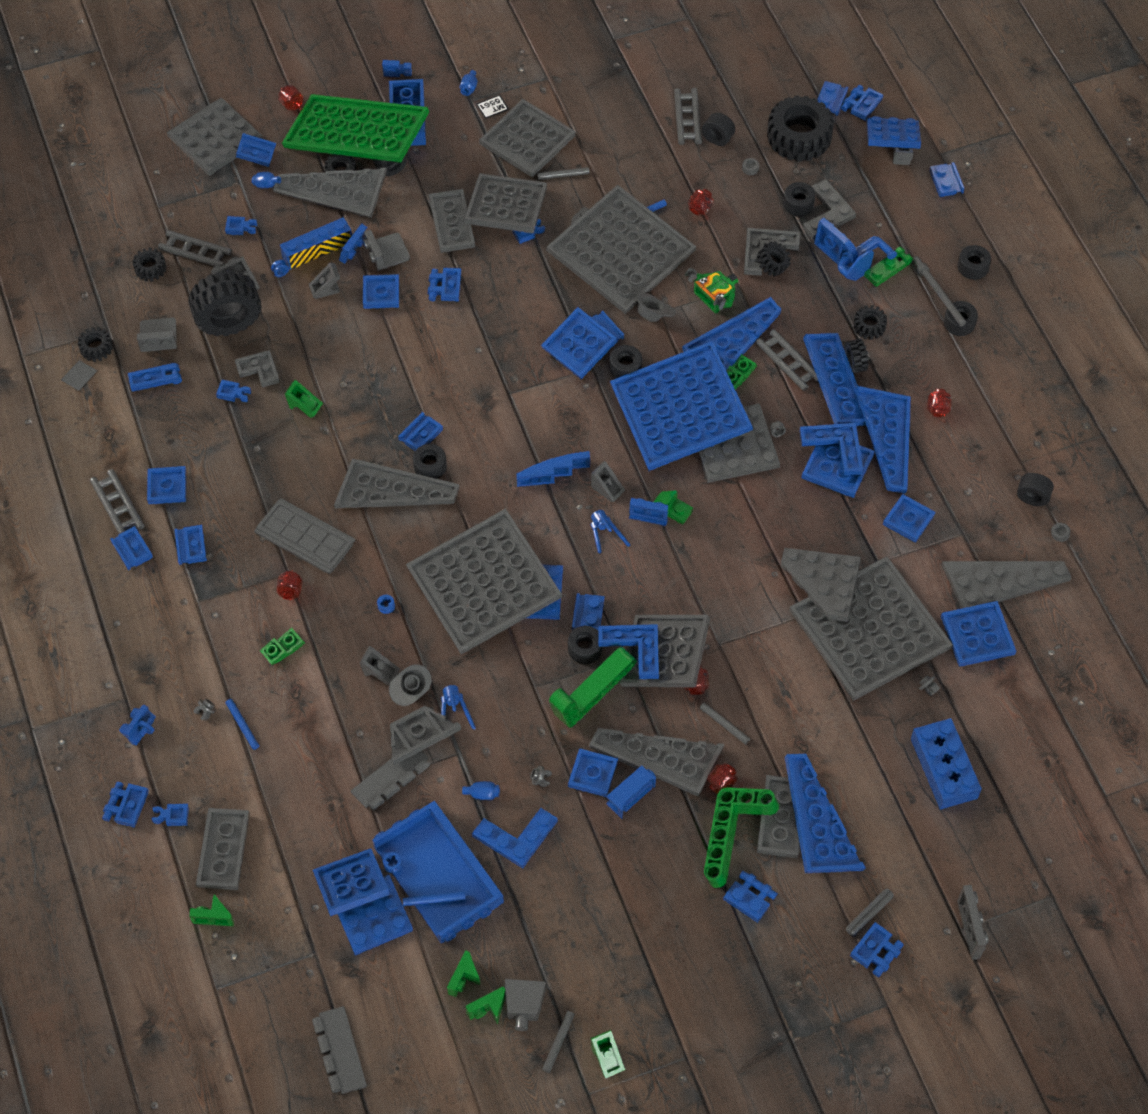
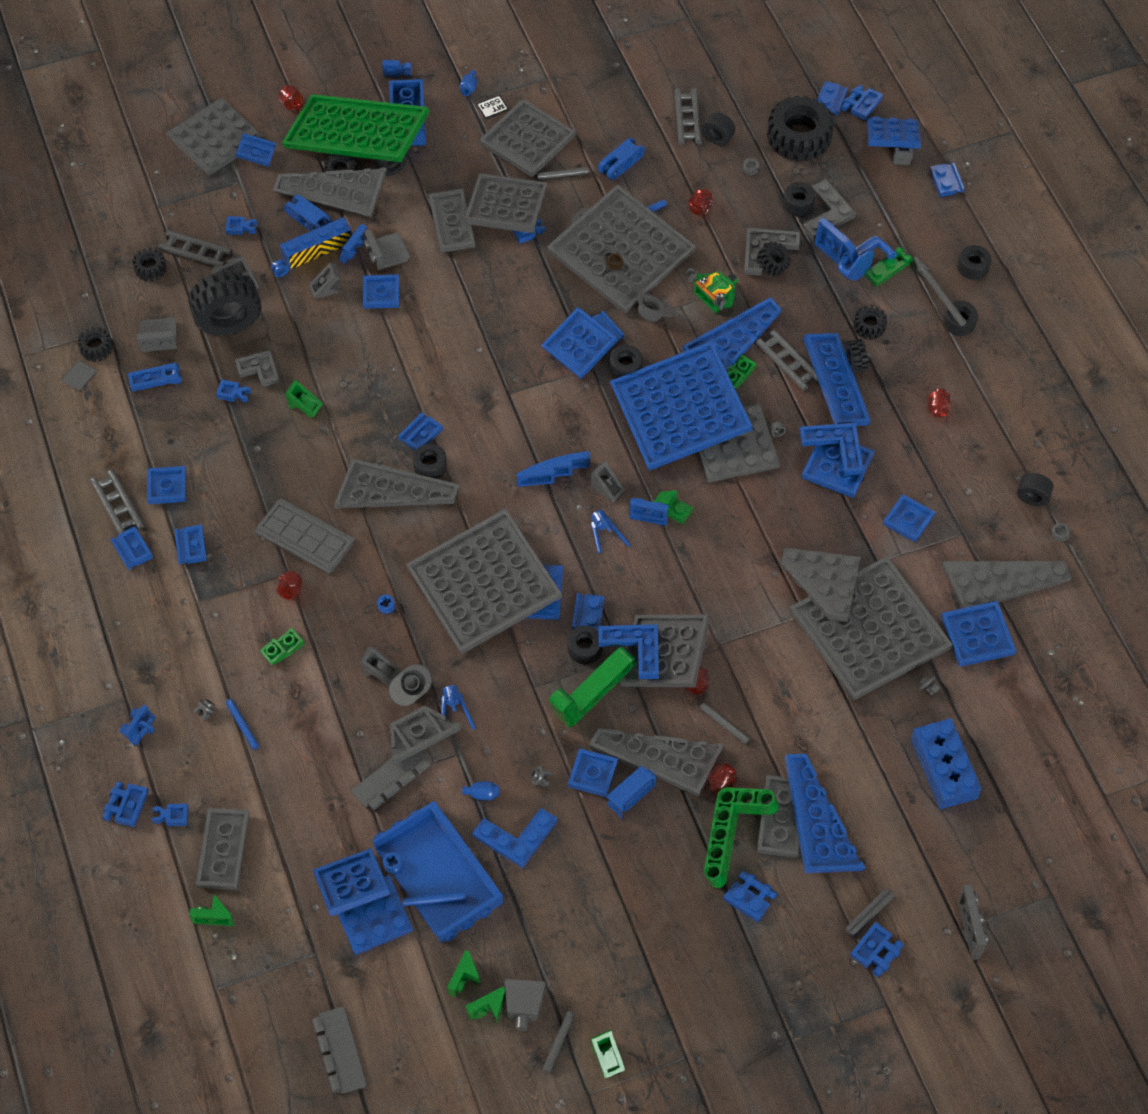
(265, 180): blue plant -> none
(306, 213): none -> blue piece
(450, 284): blue plate -> none
(614, 262): none -> dark brown plate
(621, 159): none -> blue piece
(889, 427): blue wing -> none

